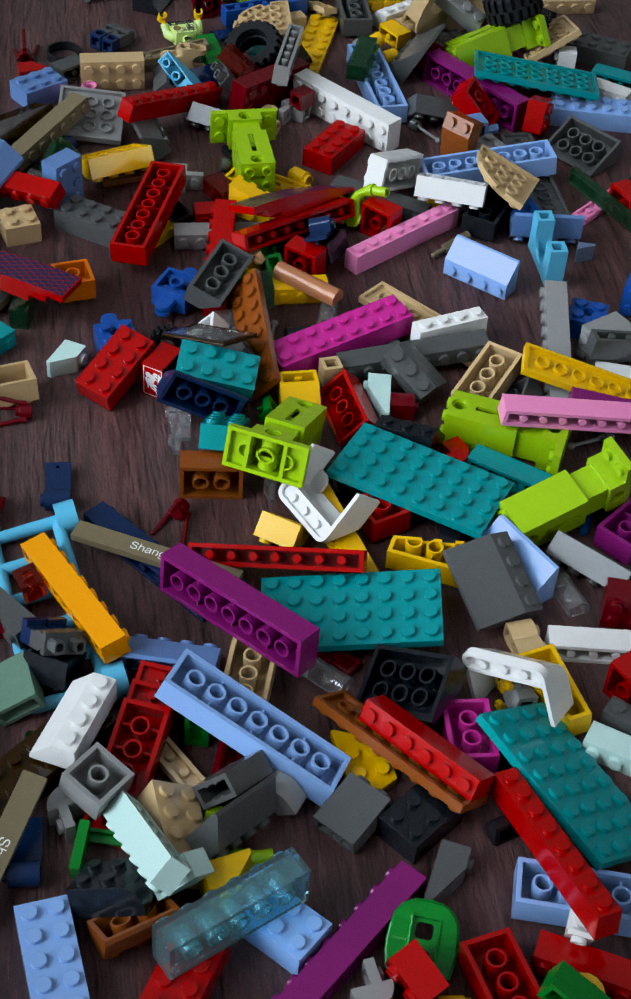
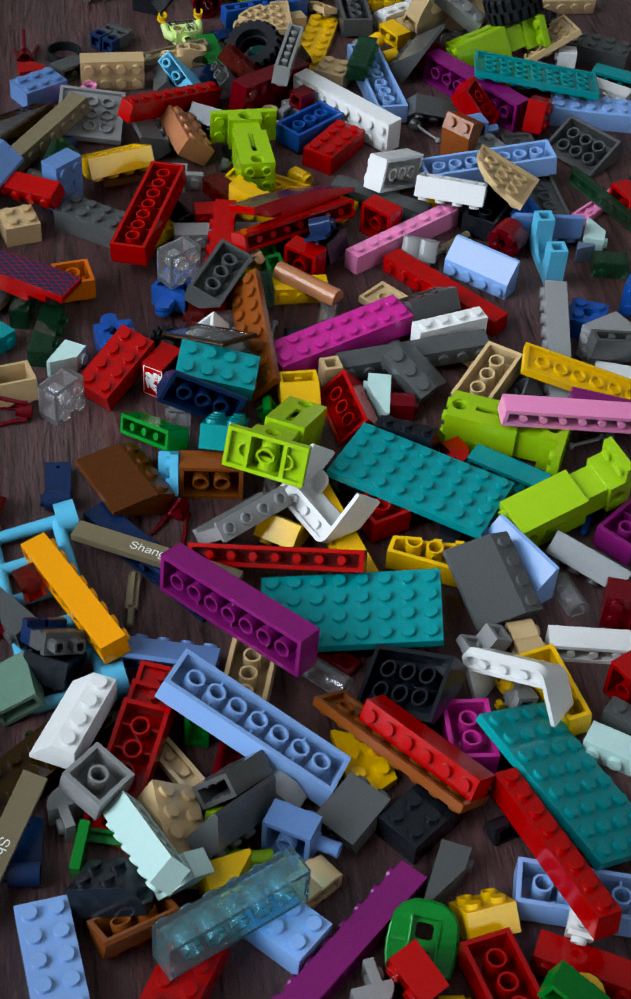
(46, 334): none -> clear green brick
(61, 396): none -> clear brick
(126, 480): none -> reddish brown slope
(132, 596): none -> dark tan axle
(154, 431): none -> green brick
(169, 468): none -> medium azure bracket
(178, 261): none -> clear brick
(186, 135): none -> nougat brick
(194, 314): none -> clear red brick
(242, 516): none -> light grey fence
(297, 828): none -> medium blue brick
(306, 125): none -> blue brick
(323, 880): none -> tan brick
(333, 70): none -> tan piece
(359, 196): lime piece -> none
(421, 248): none -> light grey brick
(423, 277): none -> red brick
(432, 302): none -> dark grey slope
(485, 913): none -> yellow slope
(490, 636): none -> light grey brick
(508, 237): none -> dark red brick
(595, 234): none -> light aqua slope
(609, 264): none -> clear green brick

